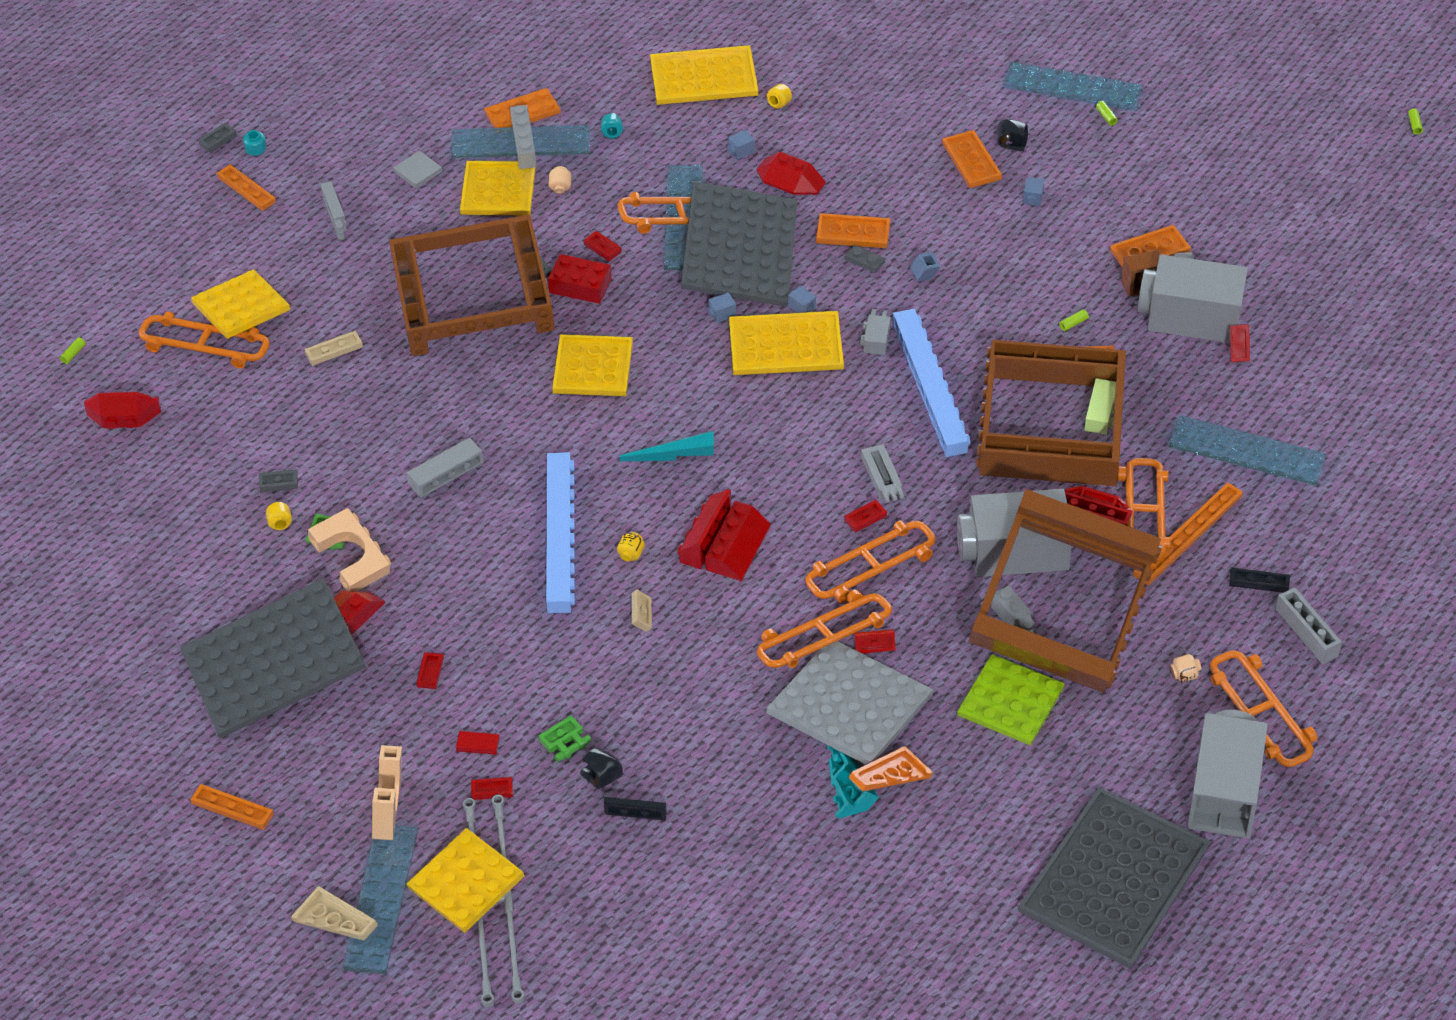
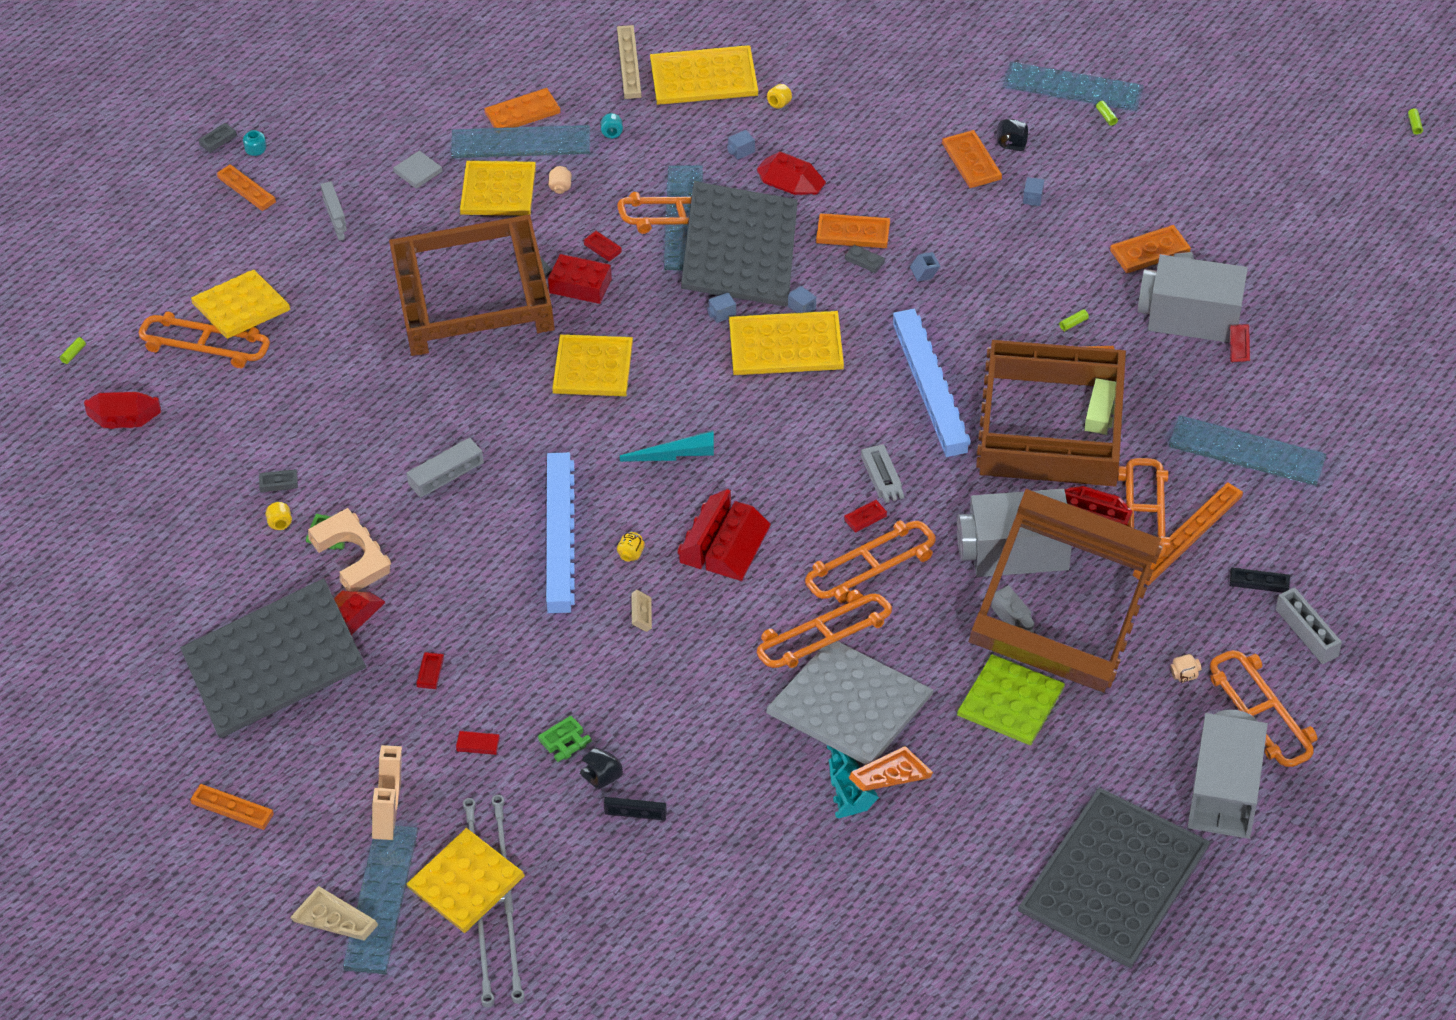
(333, 348): tan plate -> none
(490, 787): red tile -> none
(523, 137): light grey brick -> none
(629, 62): none -> tan plate
(875, 641): red plate -> none
(876, 333): light grey hinge -> none
(1134, 268): dark orange brick -> none

